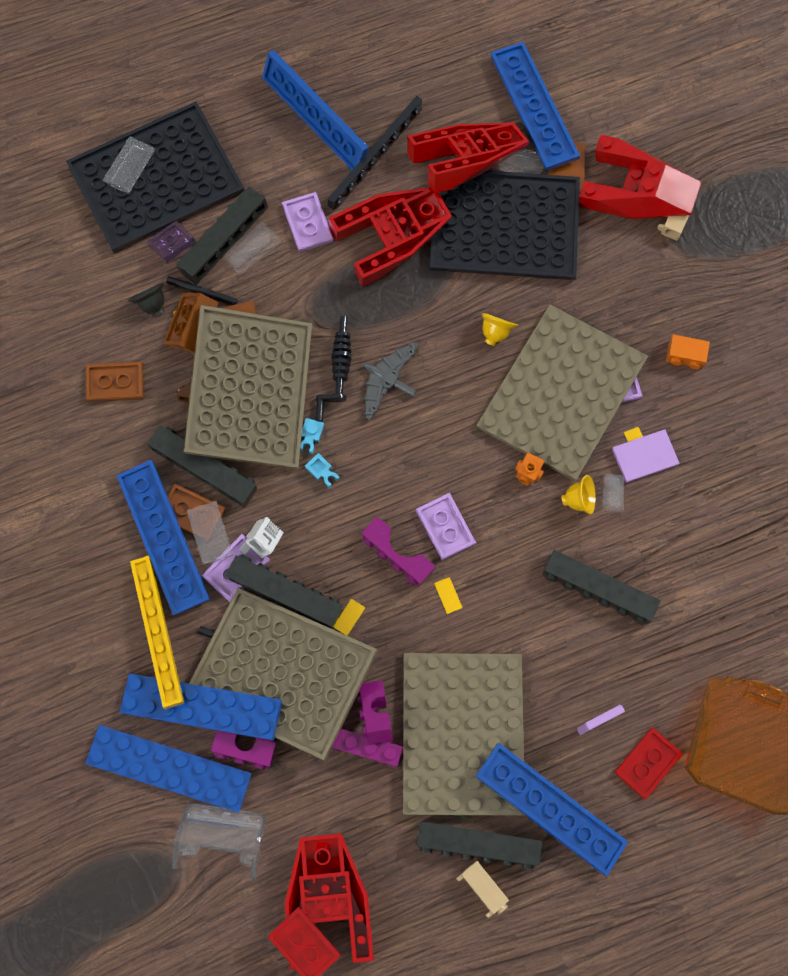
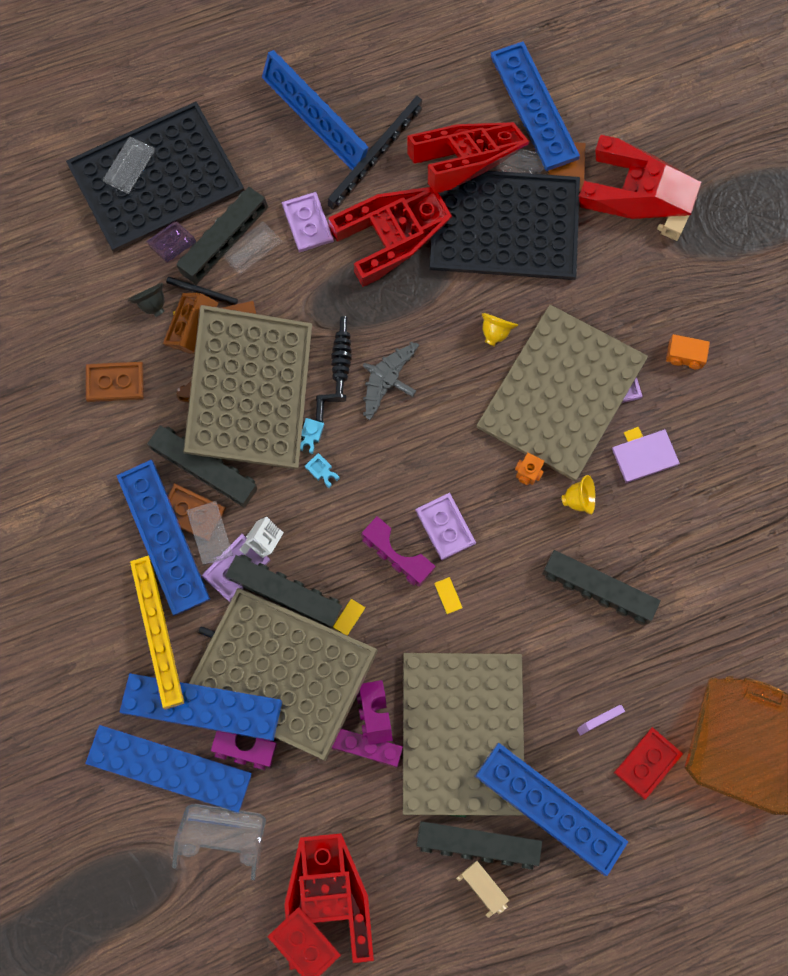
(613, 494): clear plate -> none

